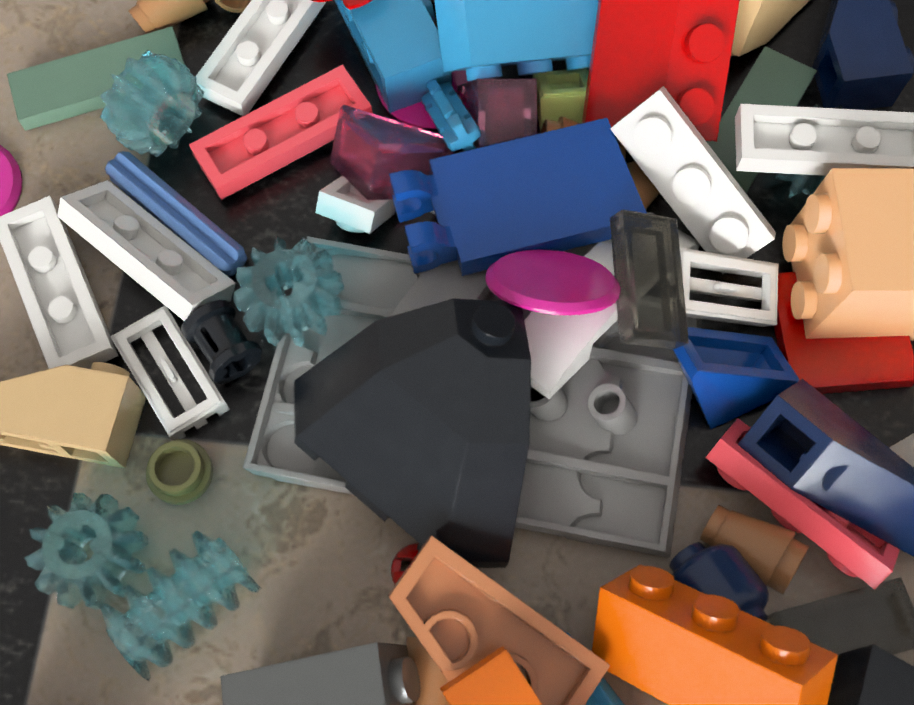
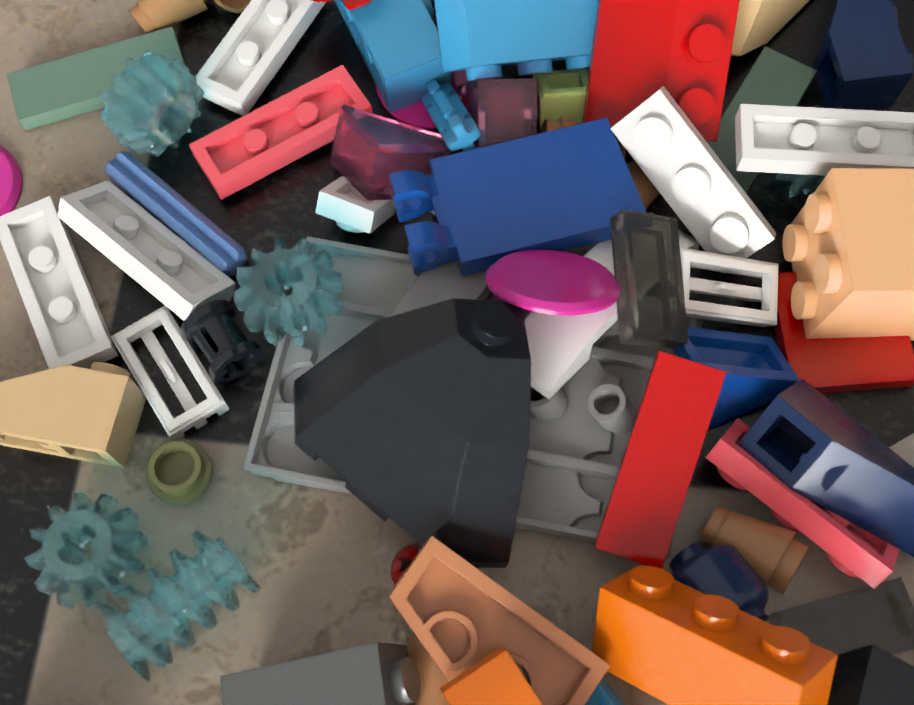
(659, 459): none -> red tile

